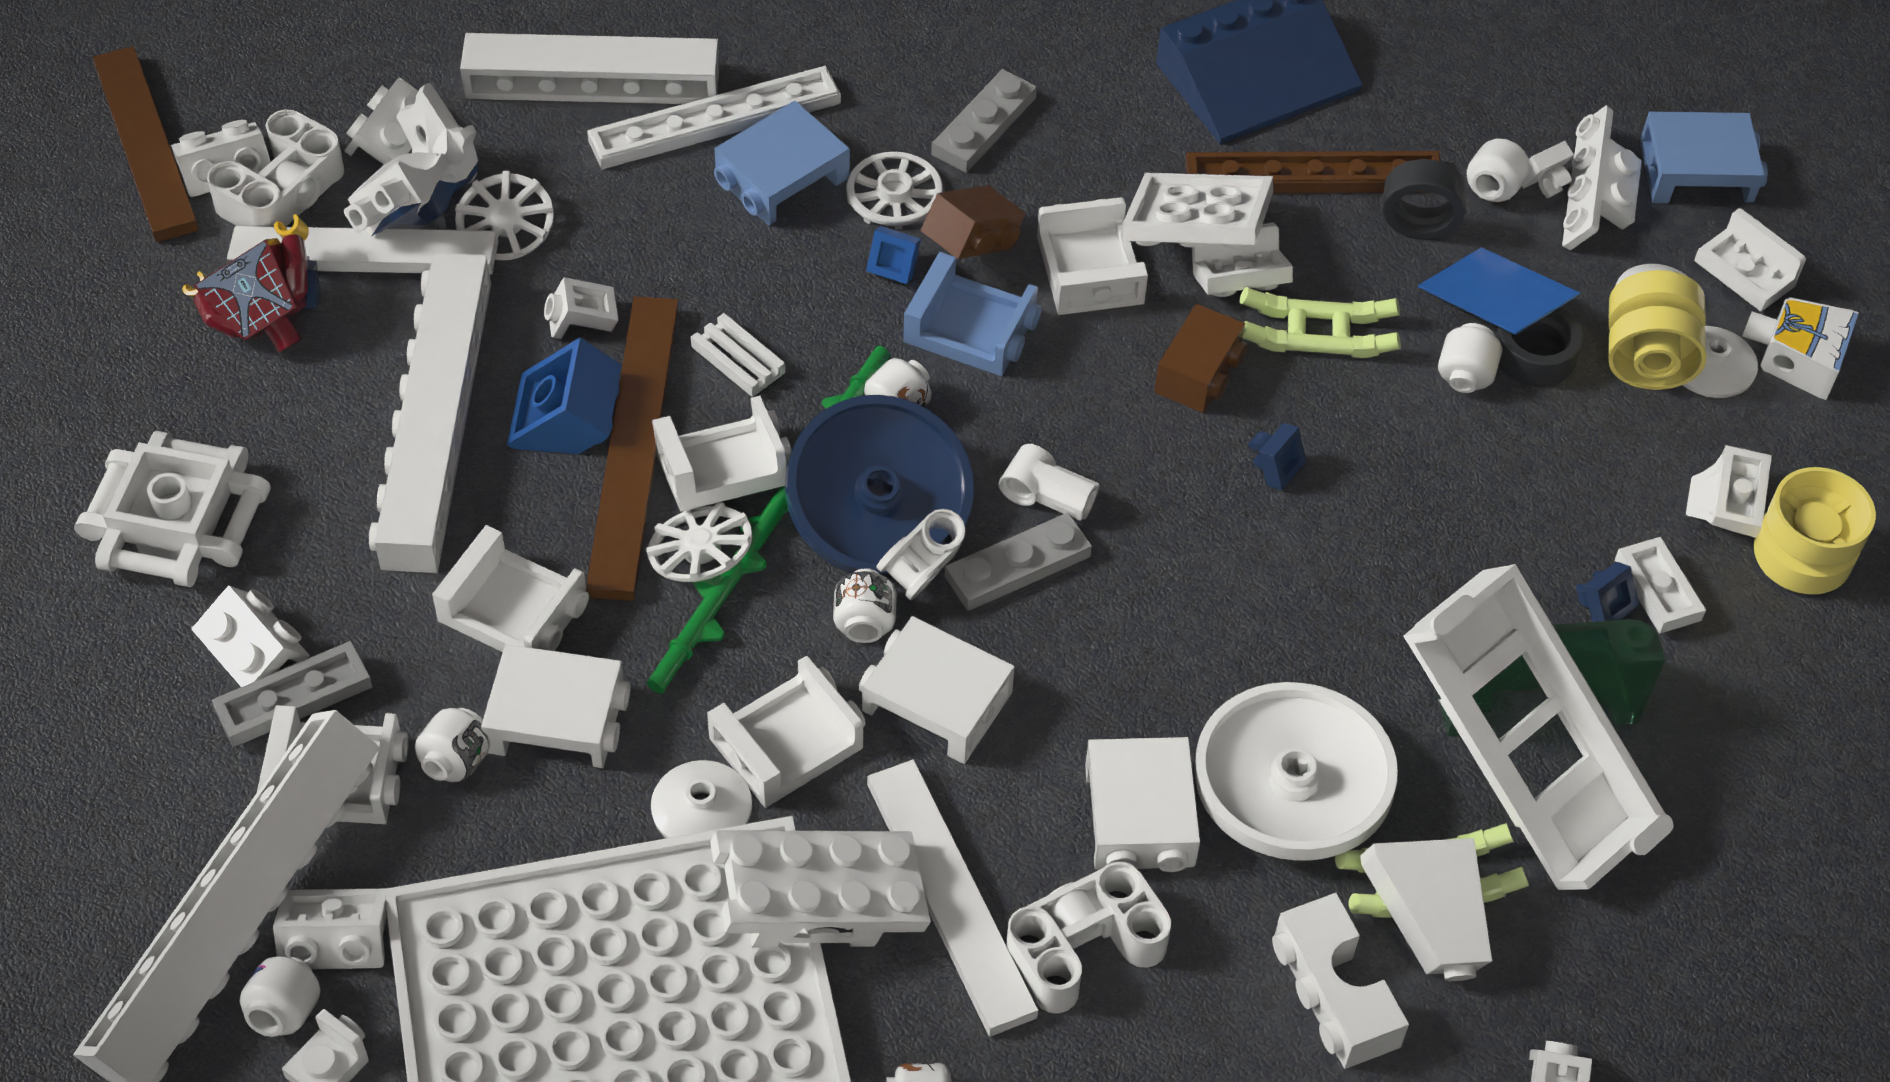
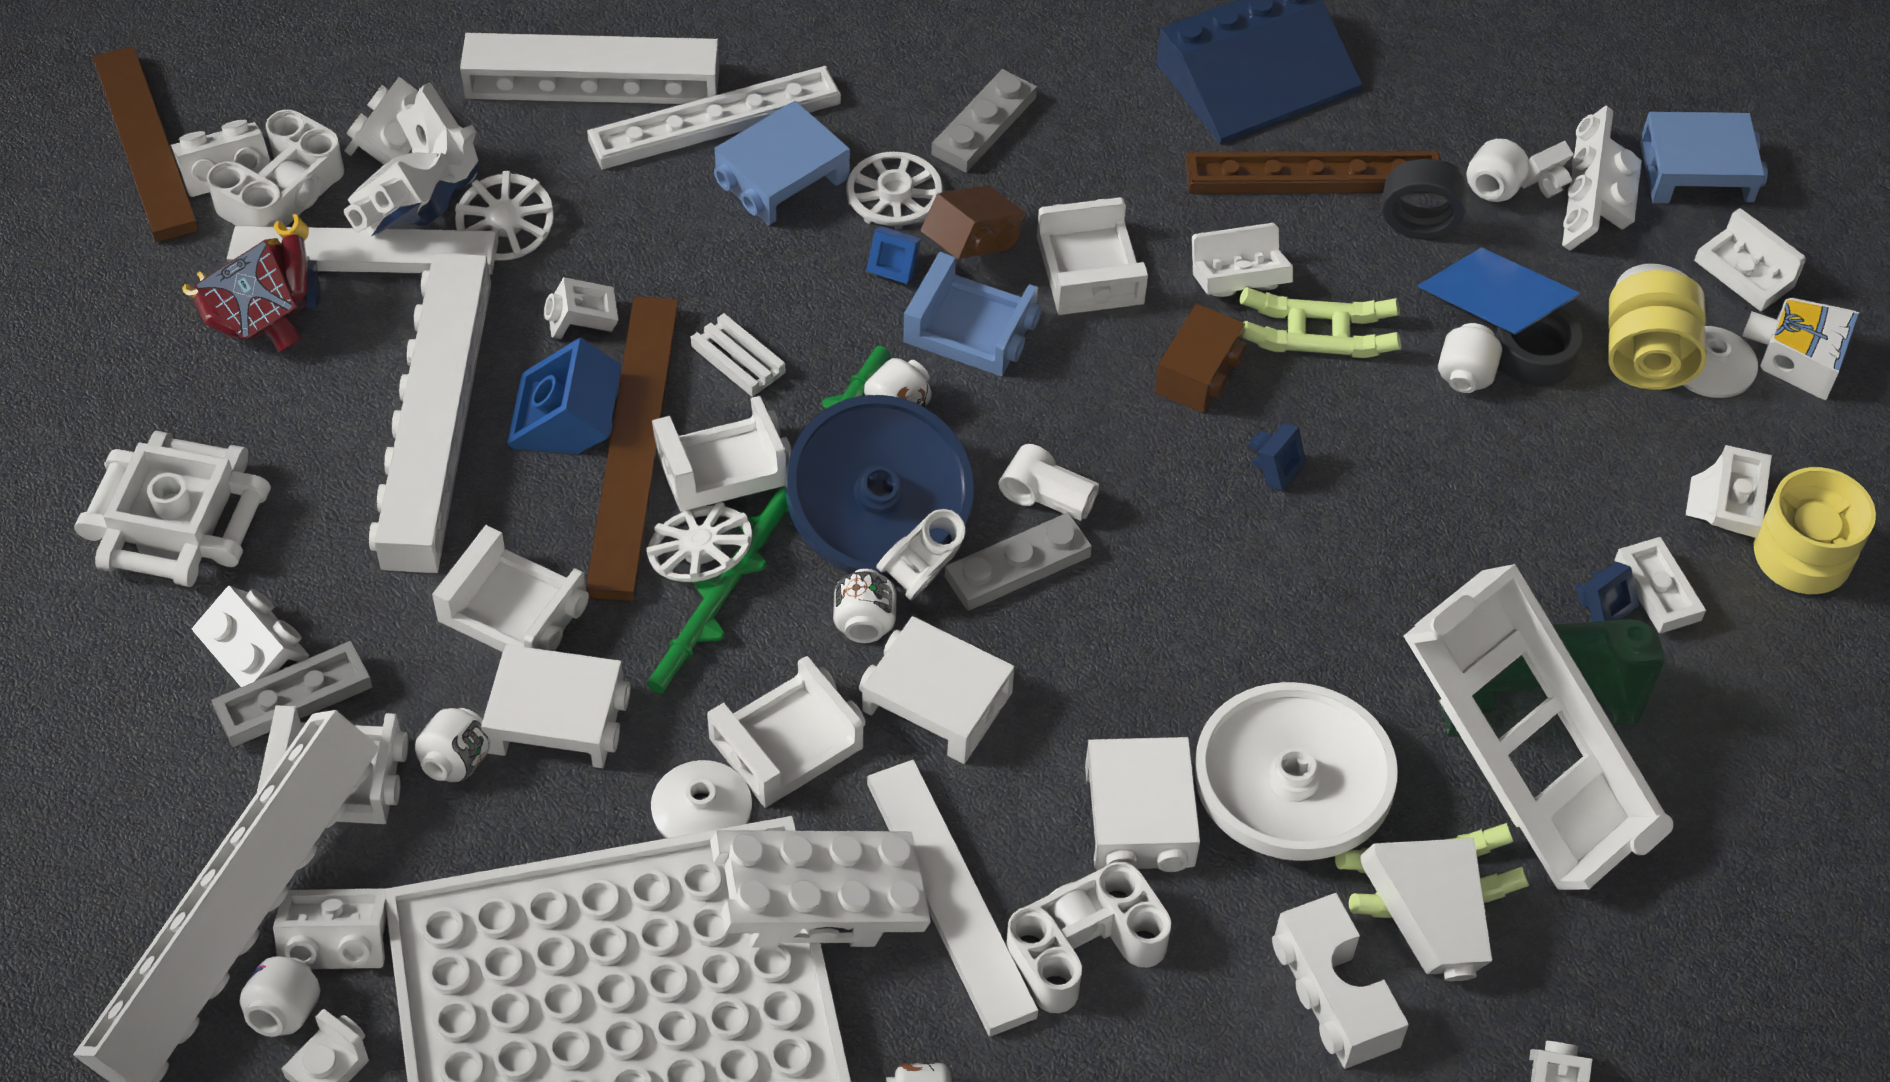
(1198, 209): white plate -> none

